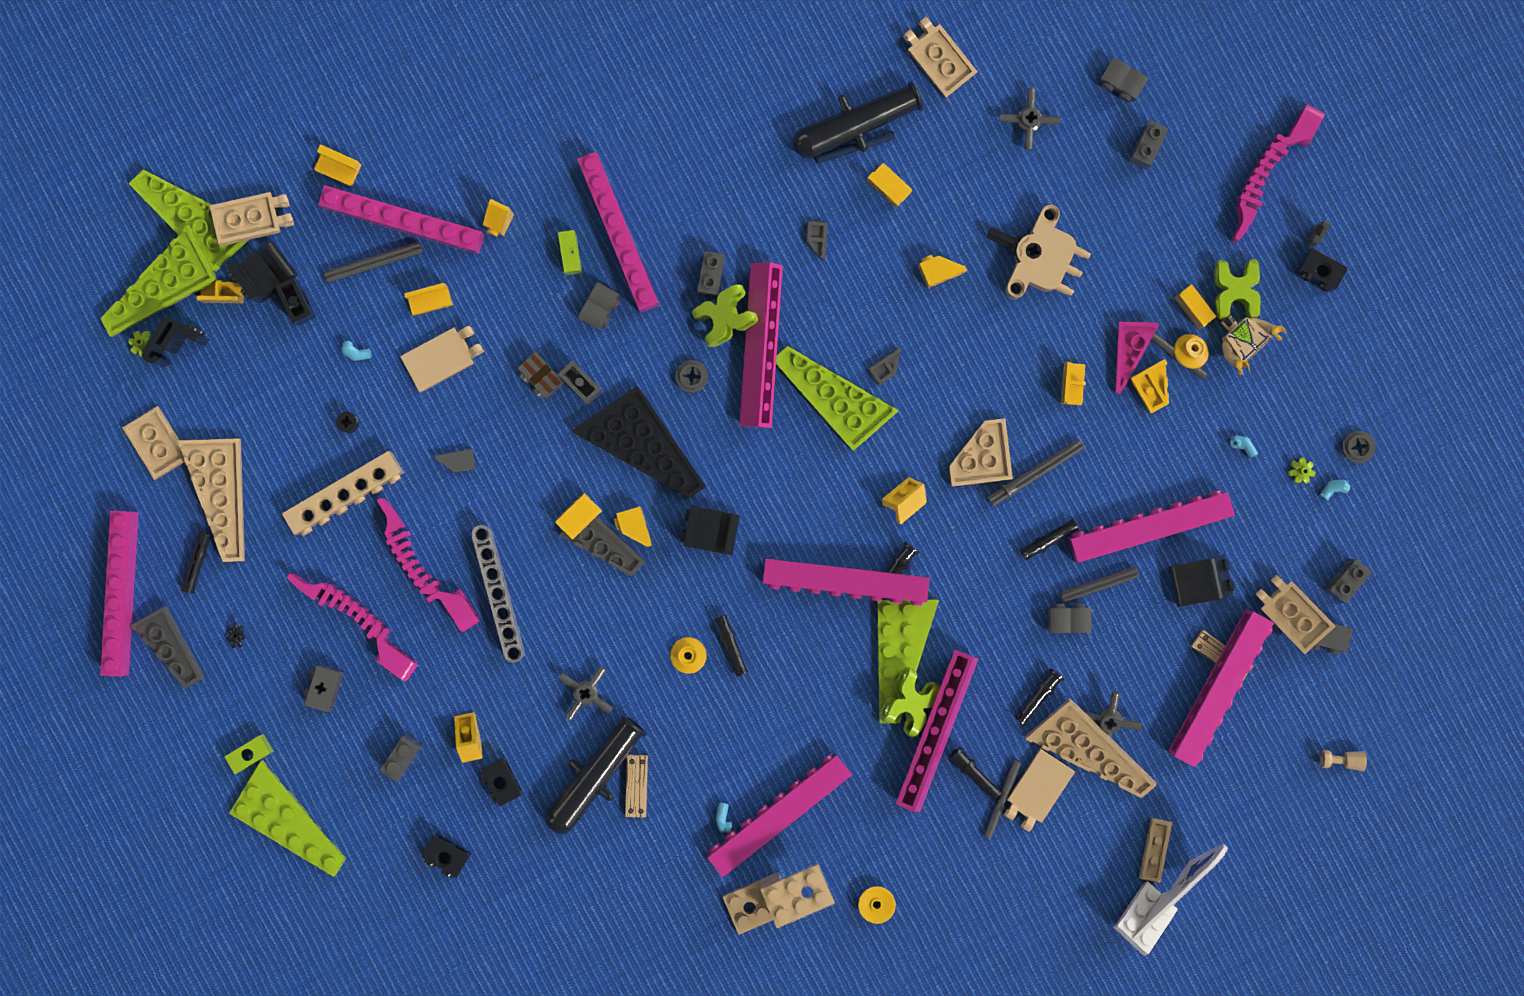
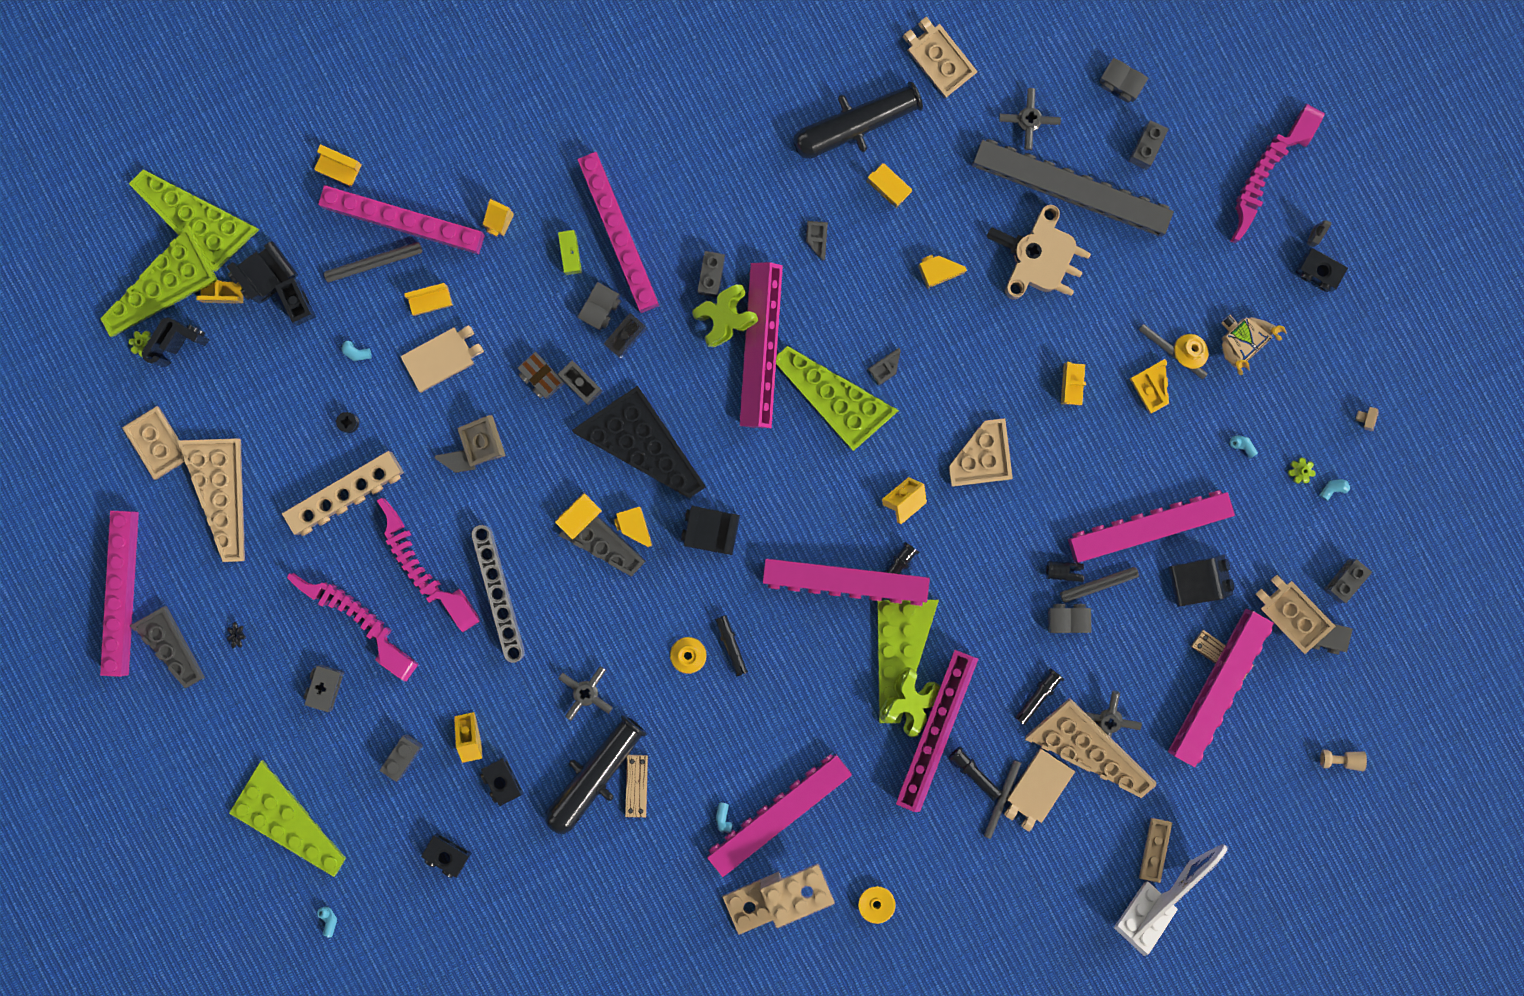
(196, 562): black pin -> none
(249, 218): tan tile -> none
(260, 749): lime piece -> none
(330, 920): none -> medium azure arm
(481, 441): none -> dark tan bracket
(625, 336): none -> clear smoke brick
(686, 368): dark grey gear -> none
(854, 147): dark blue bar -> none
(1033, 474): dark grey axle -> none
(1048, 540): black pin -> none
(1062, 570): none -> black hinge
(1073, 188): none -> dark grey brick
(1132, 342): dark pink wing -> none
(1195, 307): yellow panel -> none
(1237, 289): lime piece -> none
(1363, 438): dark grey gear -> none
(1368, 418): none -> tan tile

